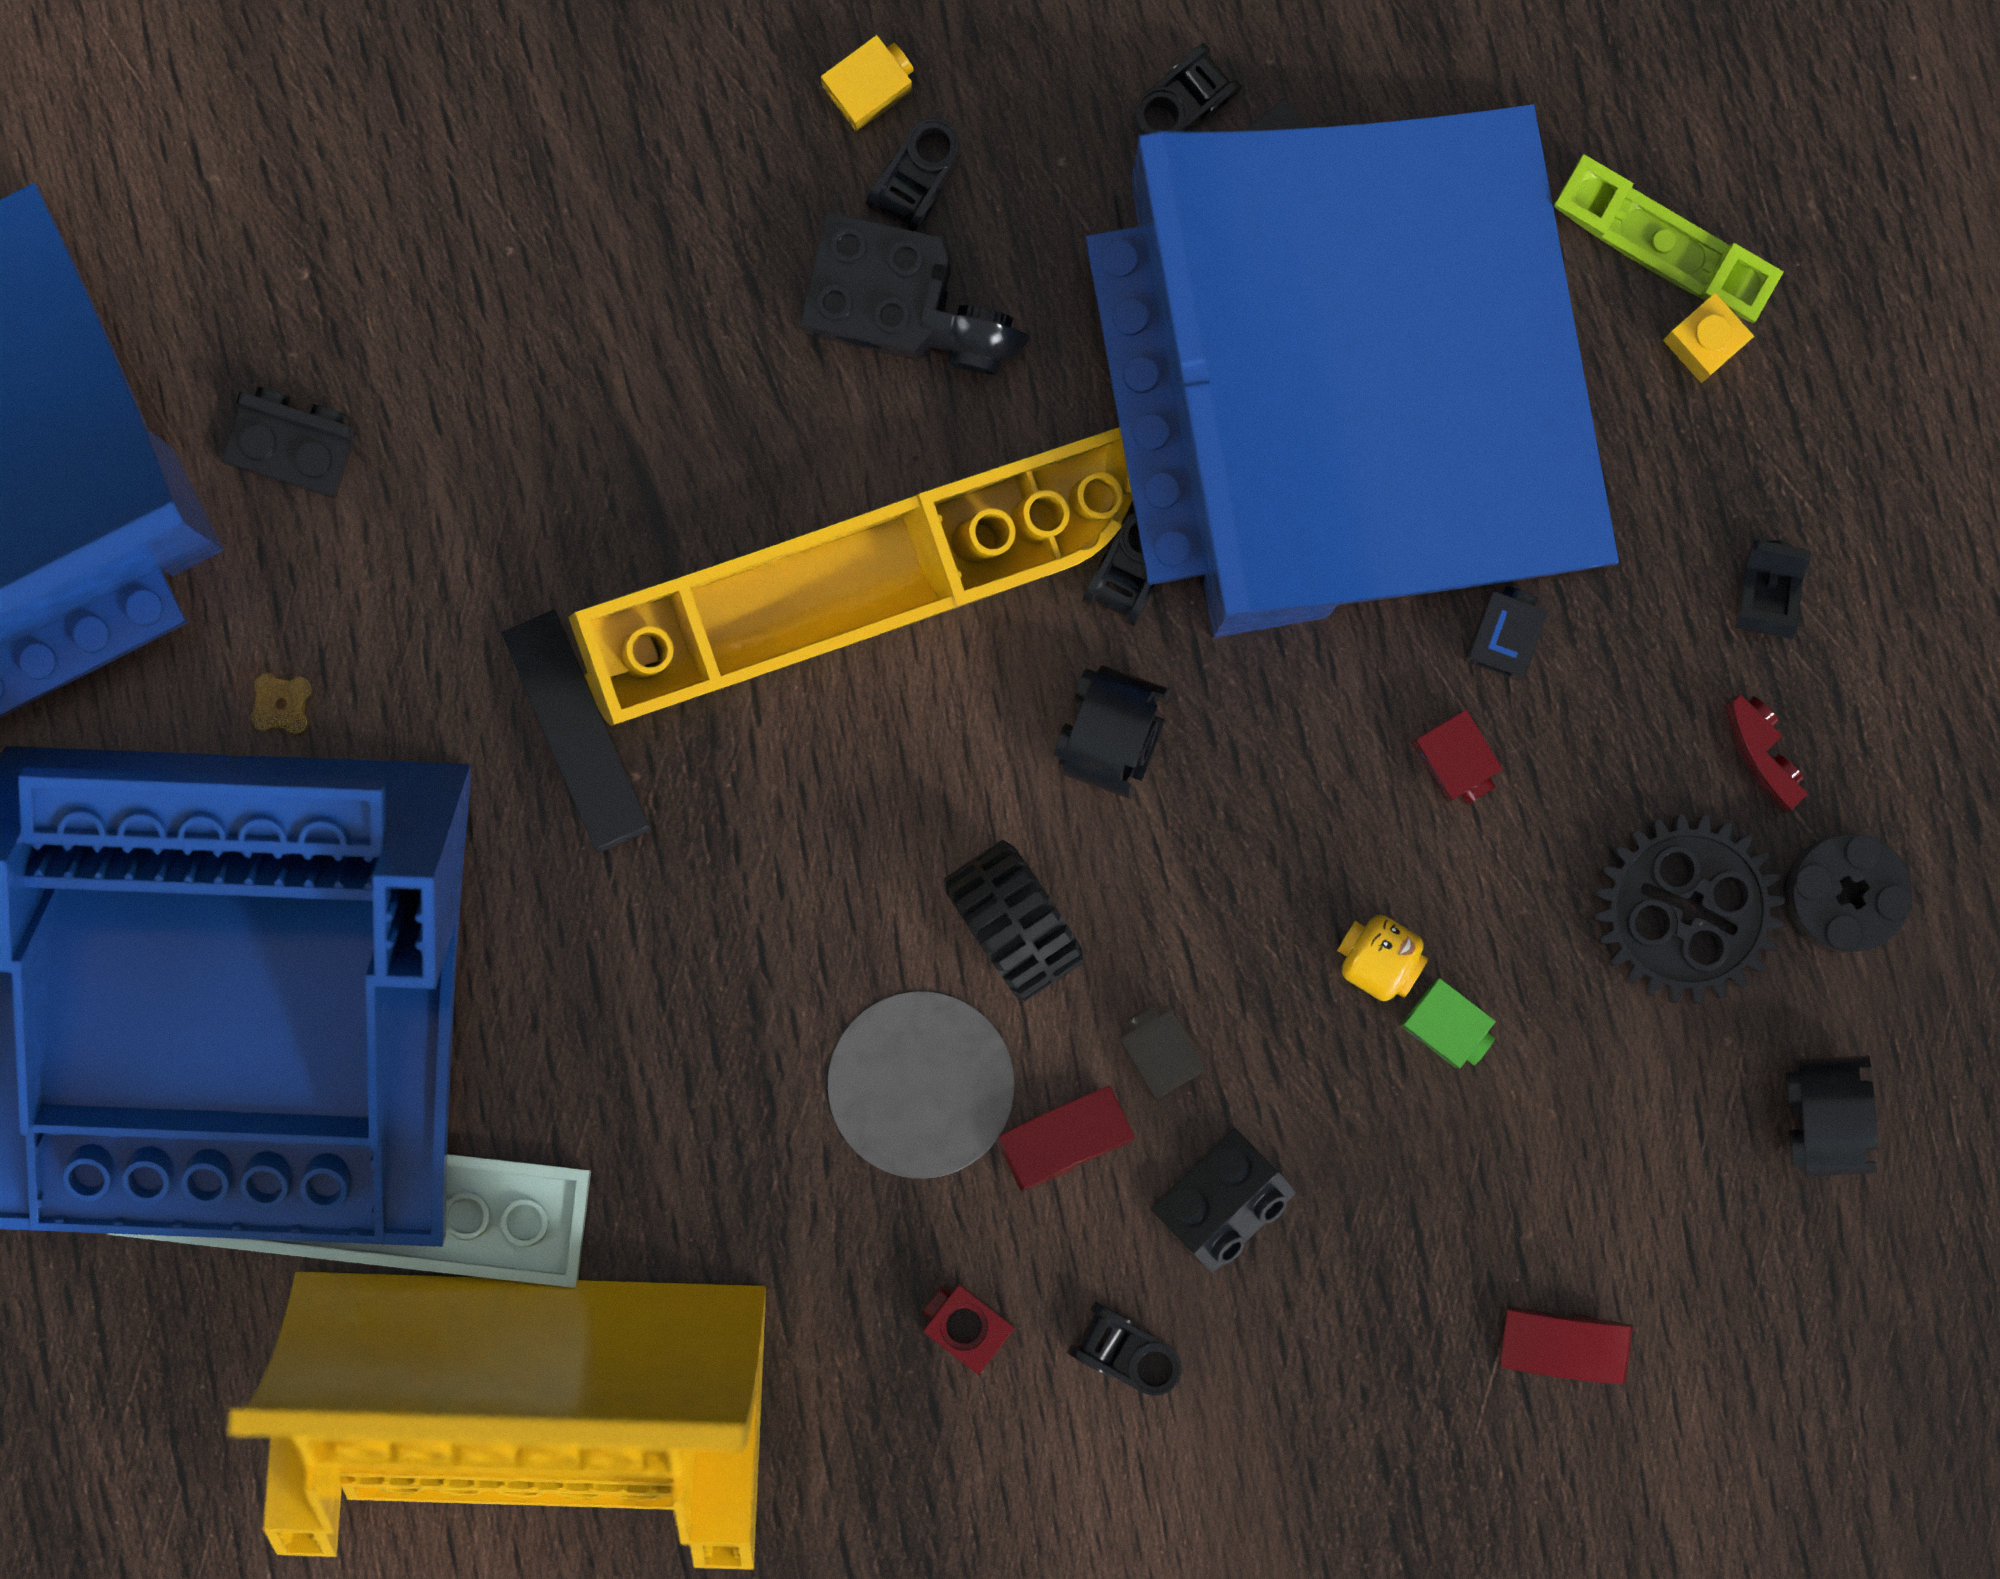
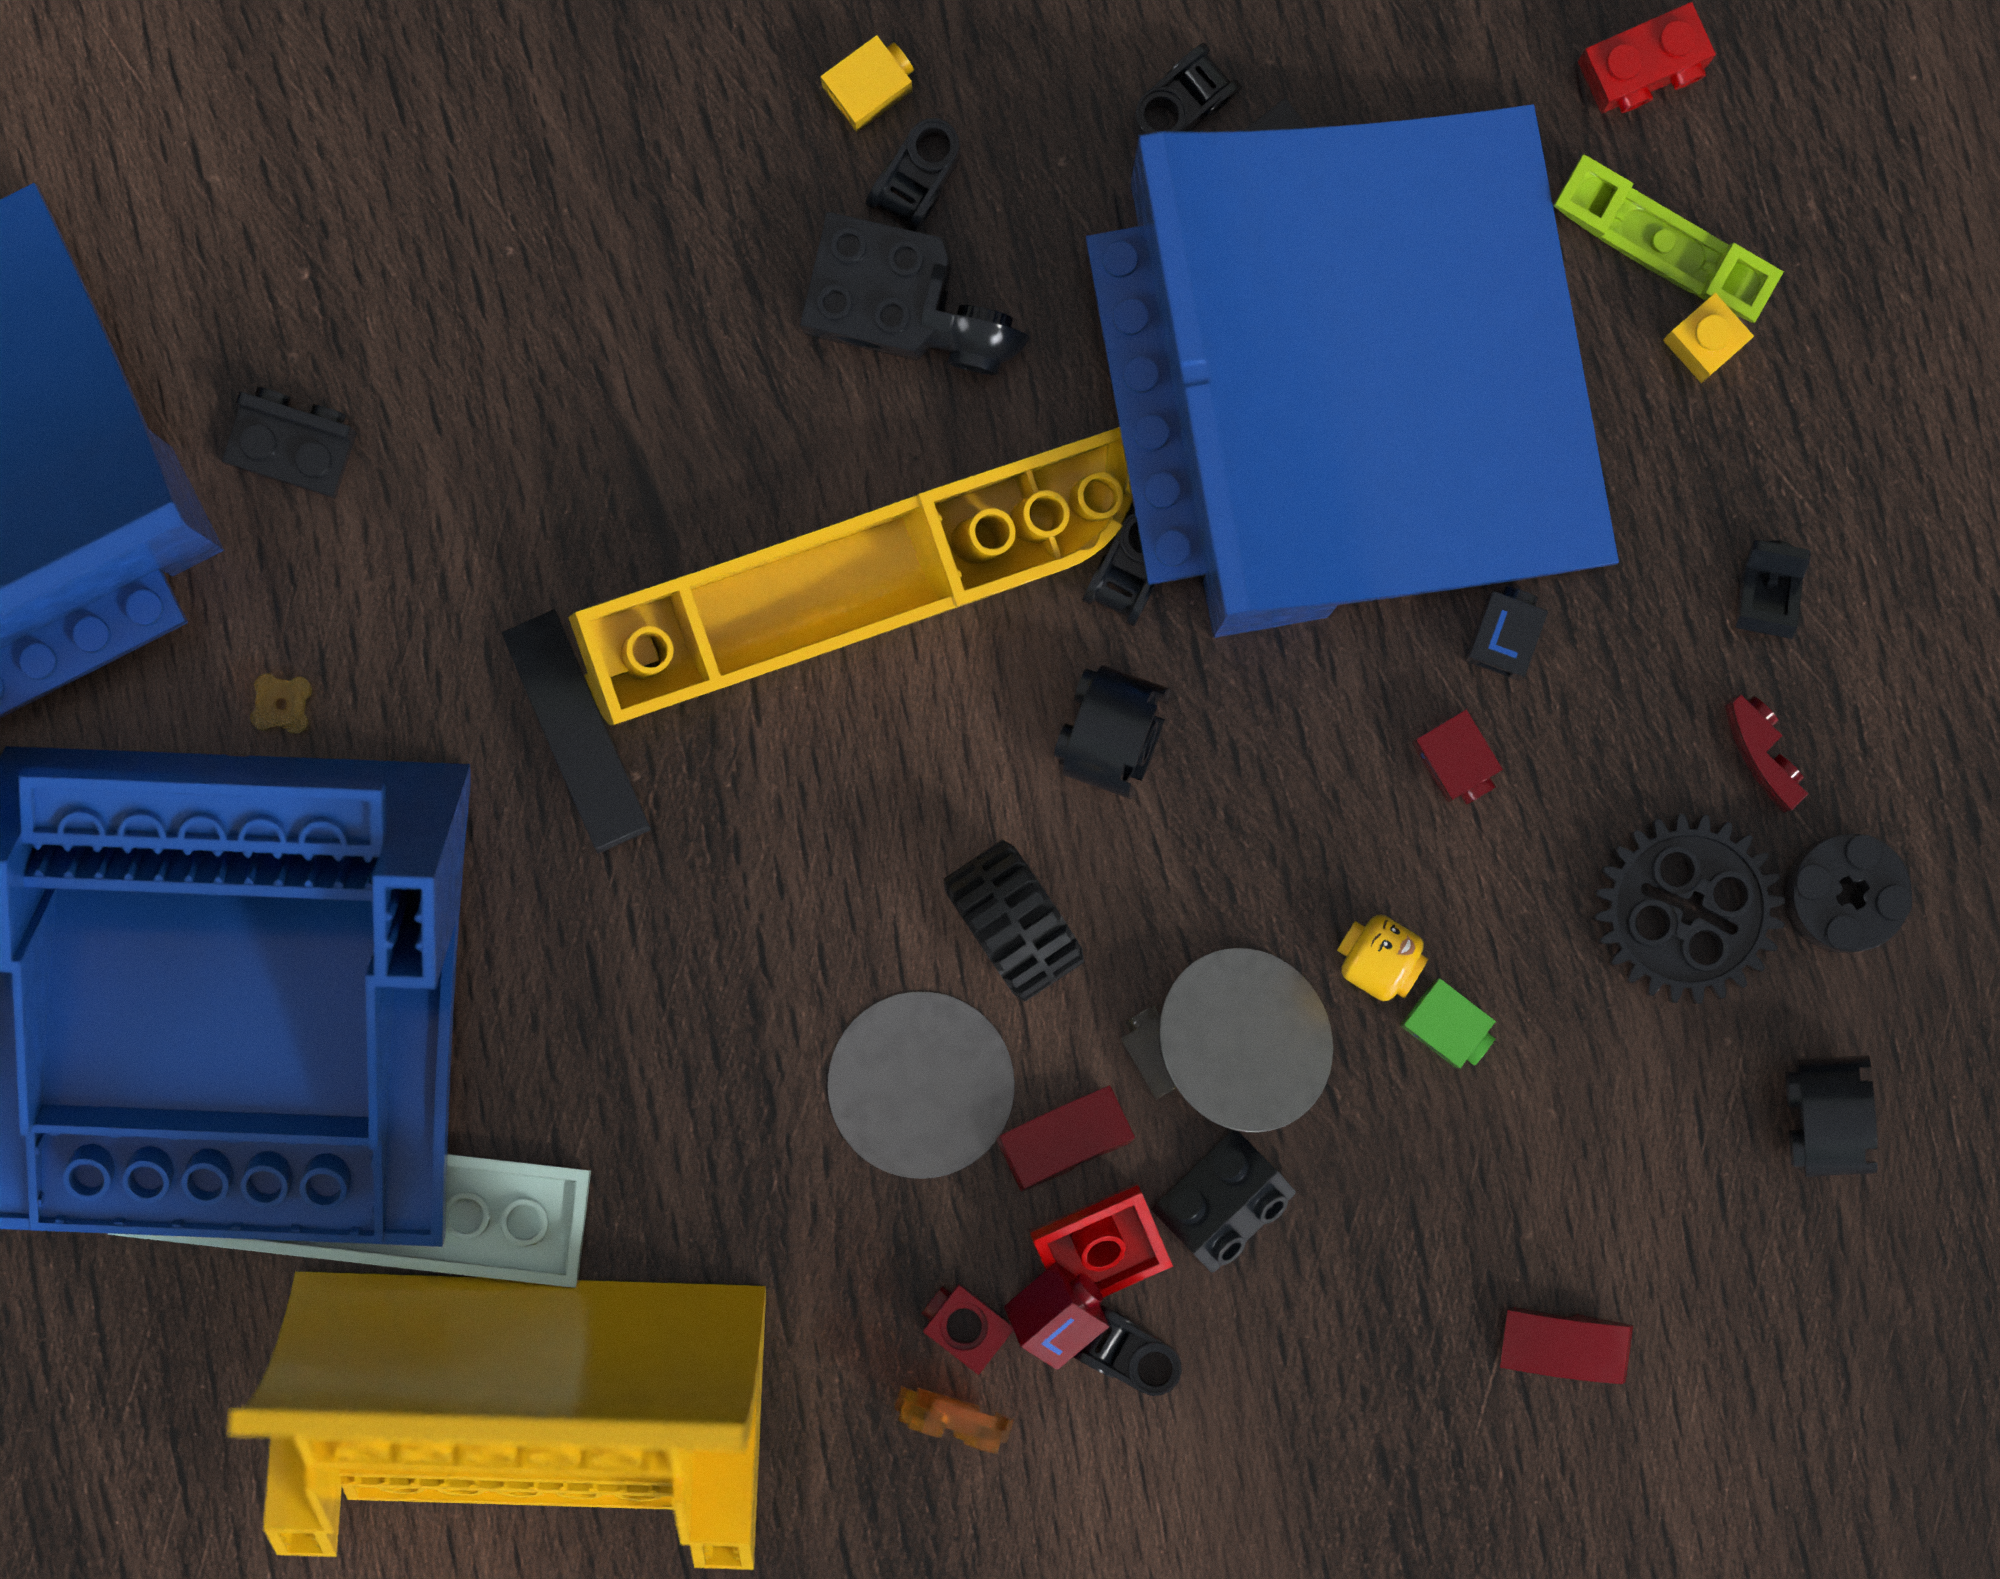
(932, 1412): none -> clear orange plate
(1057, 1315): none -> dark red brick
(1106, 1241): none -> red slope
(1246, 1040): none -> flat silver sticker
(1647, 57): none -> red brick

